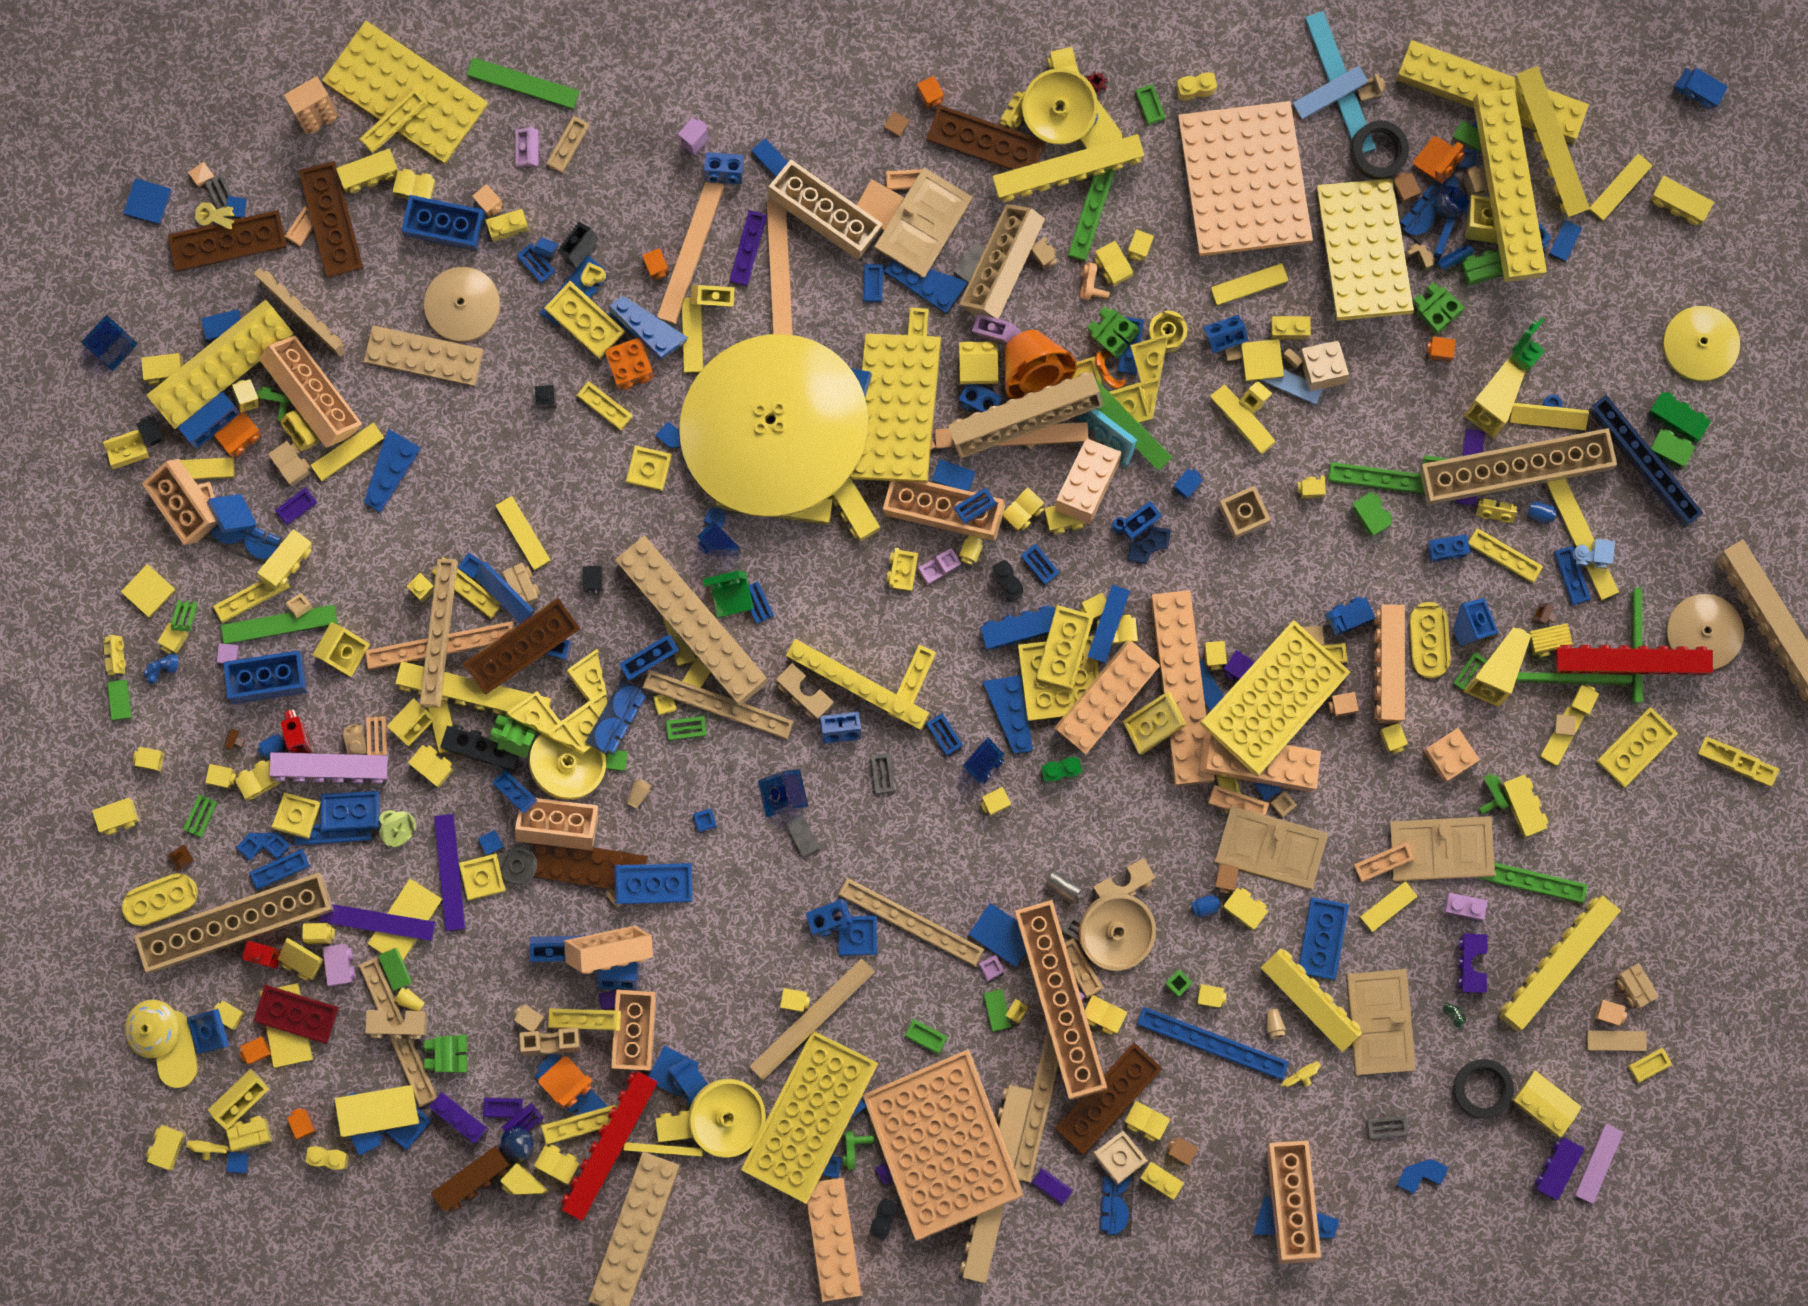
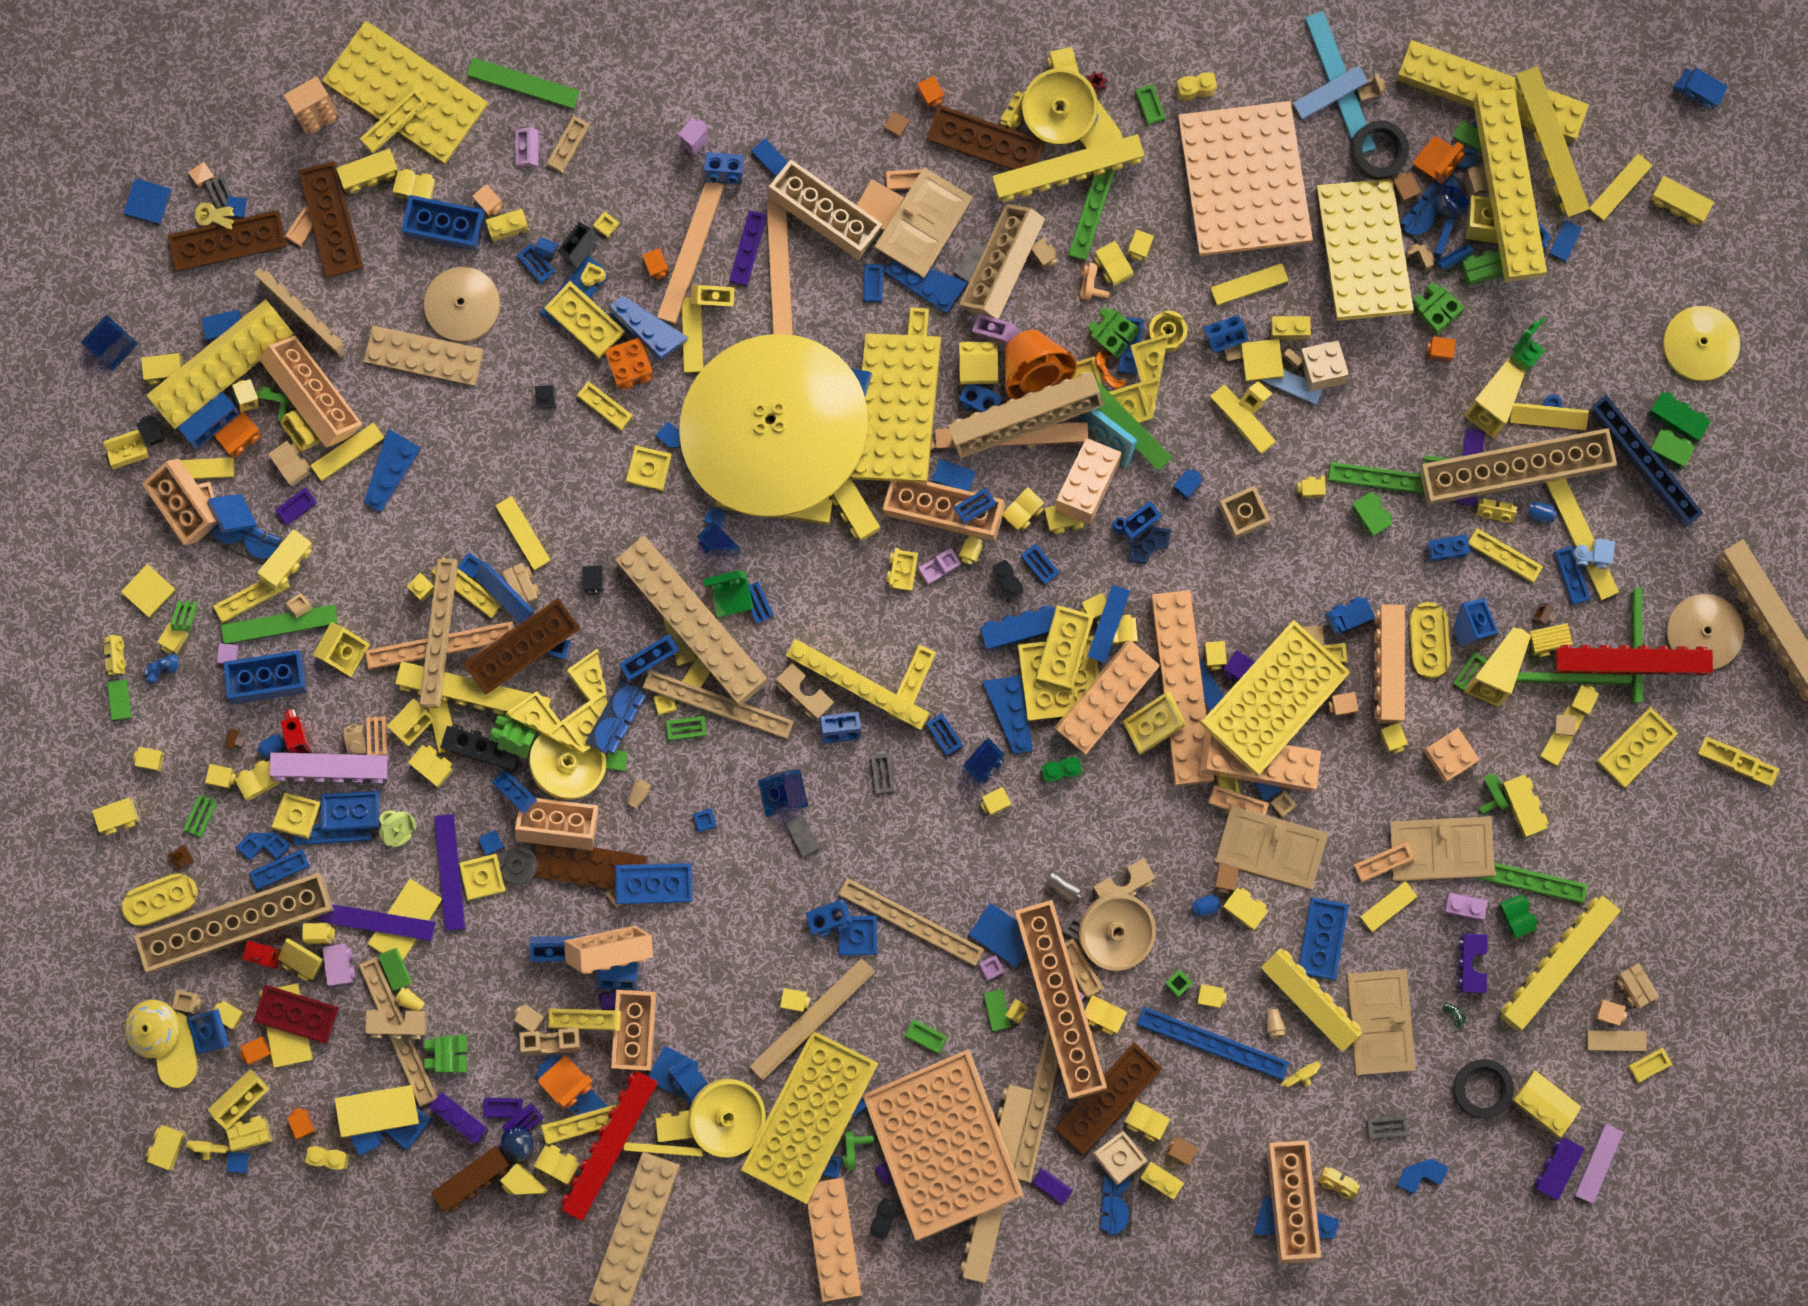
(187, 1001): none -> tan bracket
(606, 225): none -> light yellow tile
(1330, 1180): none -> light yellow hinge
(1518, 916): none -> green brick

